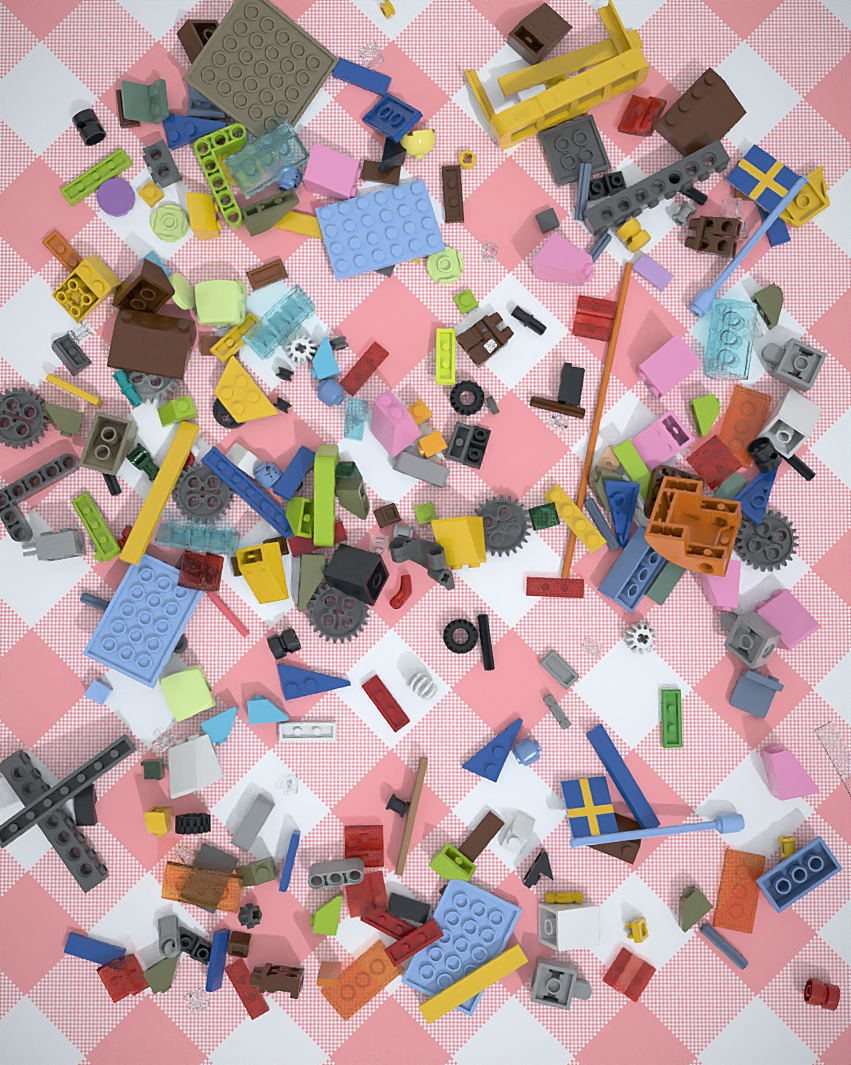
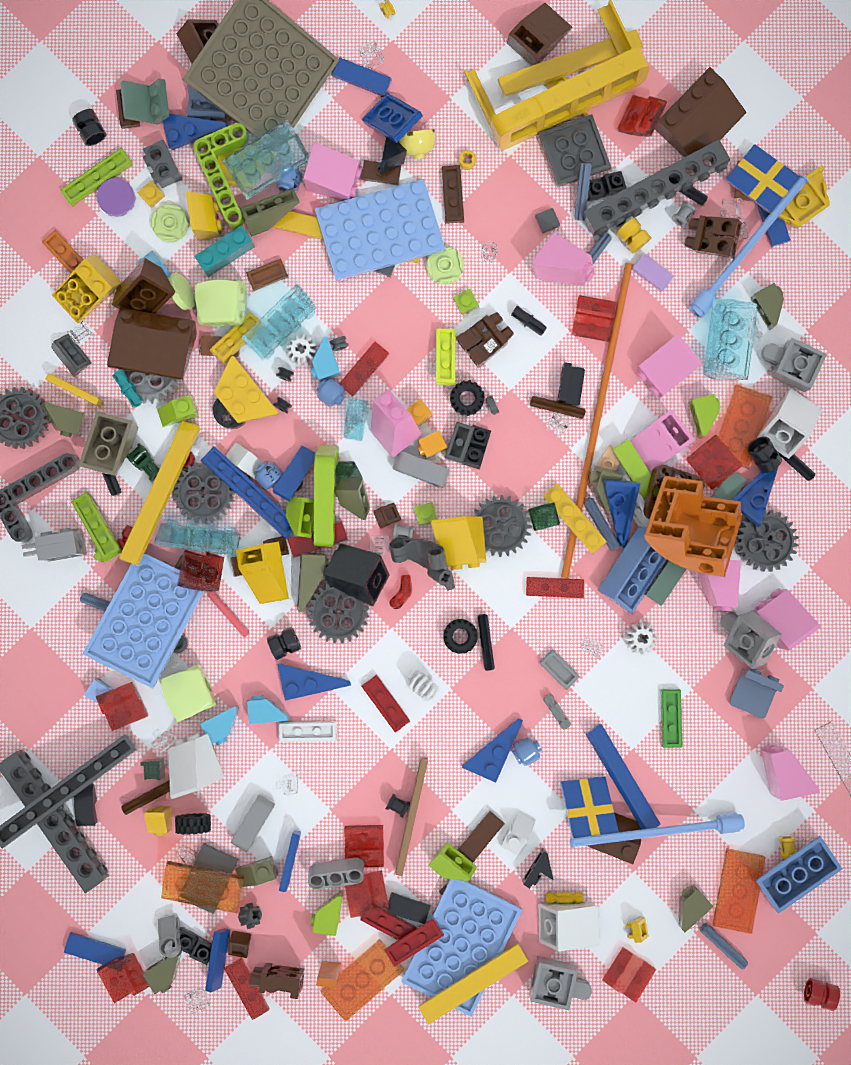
(122, 706): none -> clear red slope
(146, 798): none -> reddish brown axle
(224, 251): none -> teal brick

